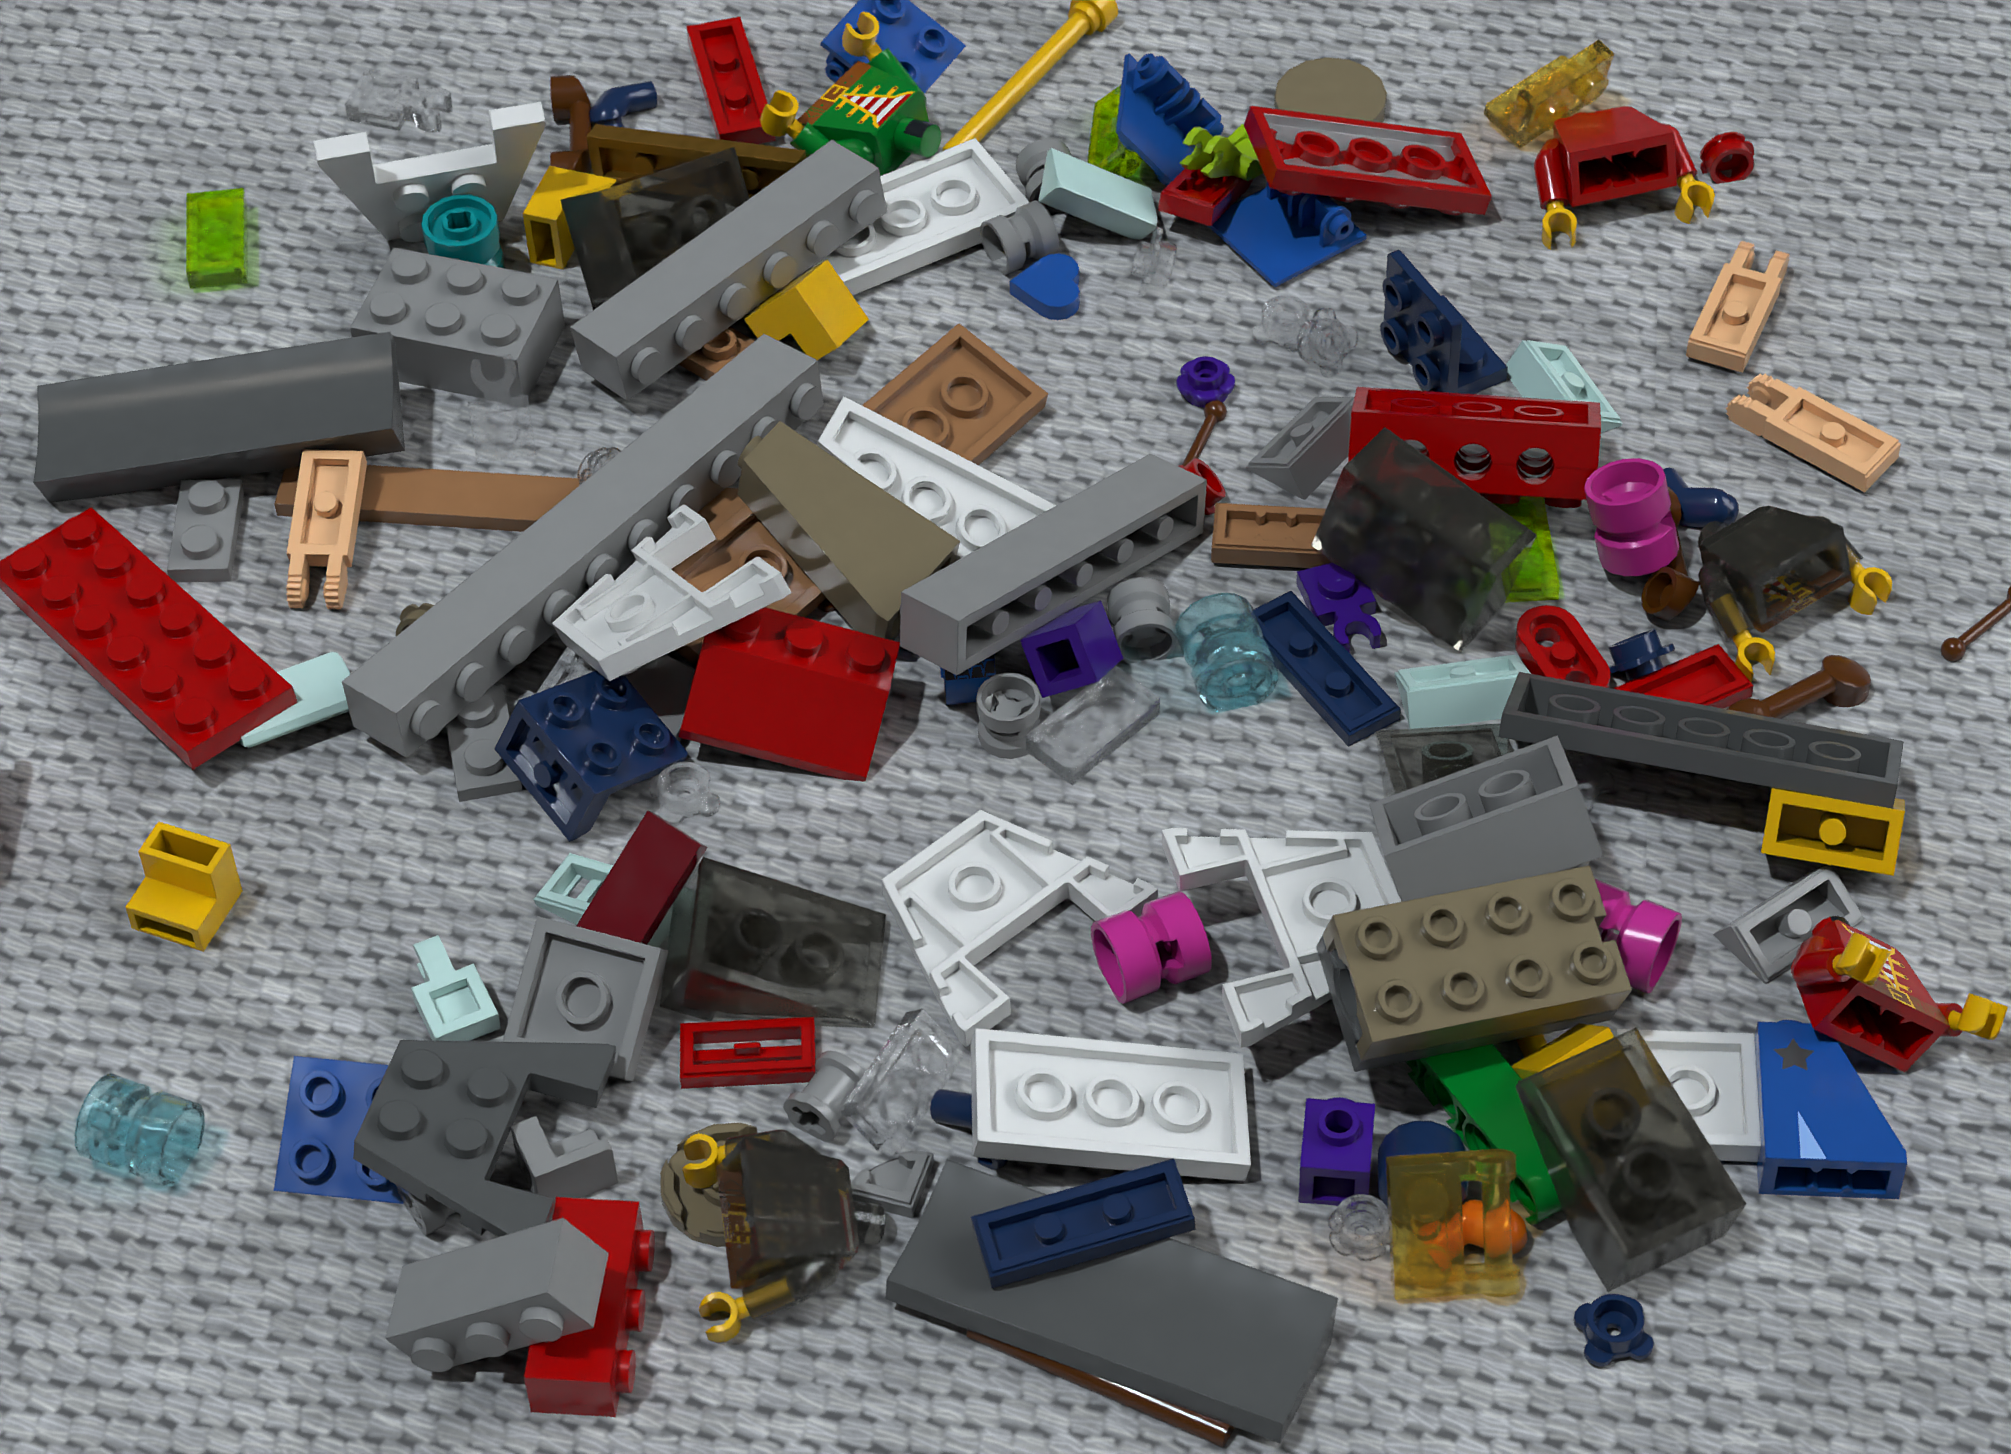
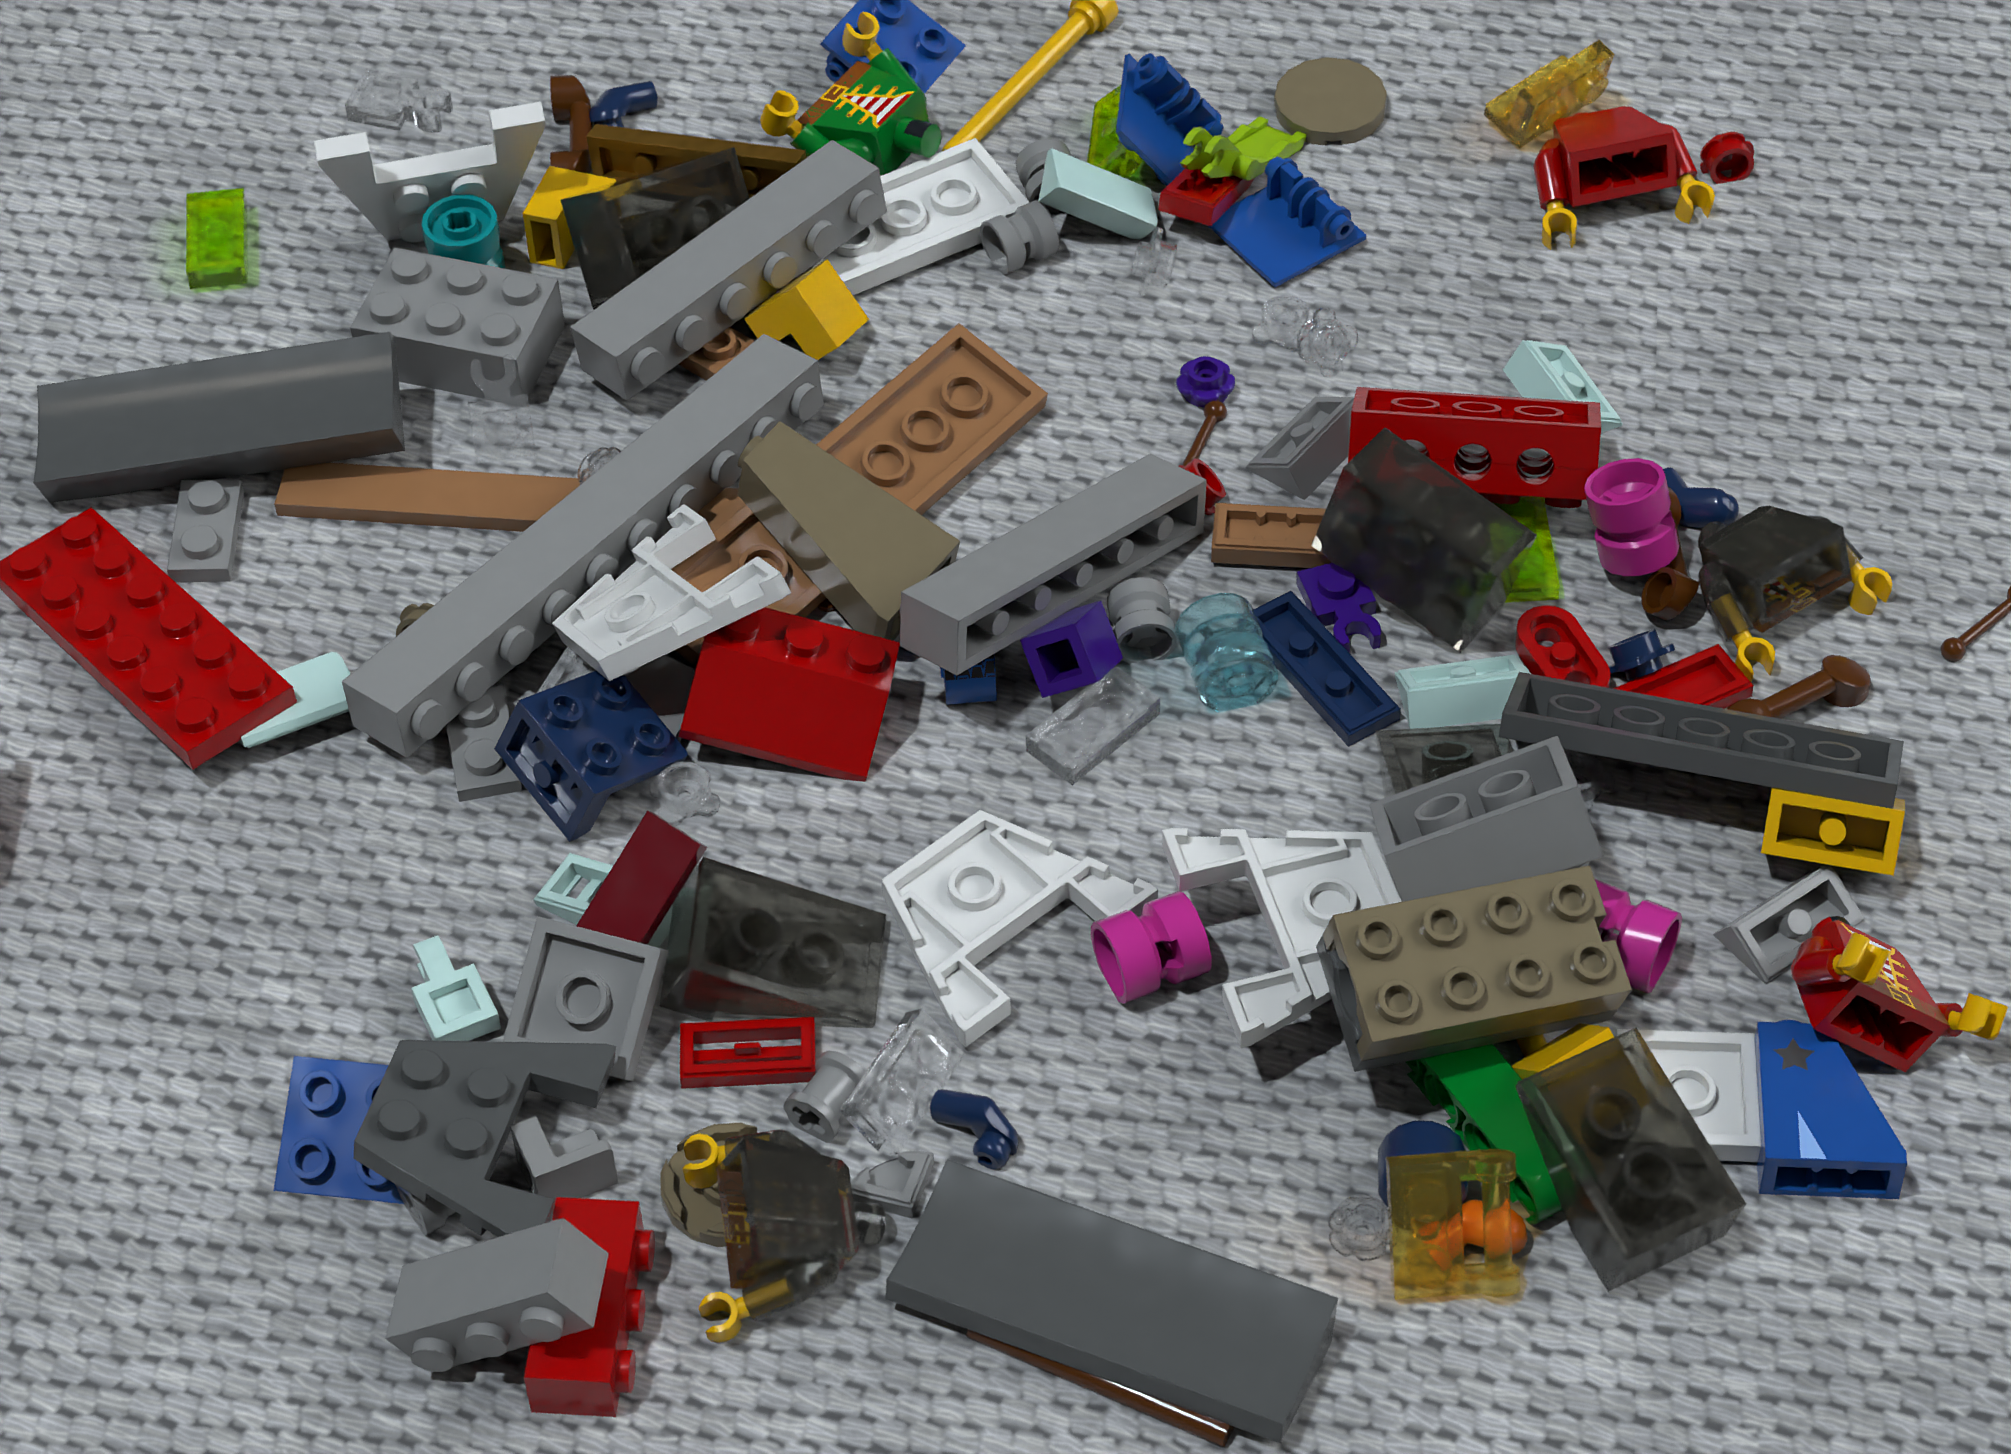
(138, 1129): clear light blue wheel -> none
(185, 887): yellow piece -> none
(325, 522): light nougat hinge -> none
(729, 80): red plate -> none
(929, 478): white wing -> none
(1007, 712): light grey wheel -> none
(1049, 286): blue tile -> none
(1083, 1223): dark blue tile -> none
(1108, 1104): white plate -> none
(1335, 1150): dark purple brick -> none
(1366, 161): red piece -> none
(1433, 334): dark blue bracket -> none
(1617, 1312): dark blue plate -> none
(1737, 310): light nougat hinge -> none
(1815, 431): light nougat hinge -> none

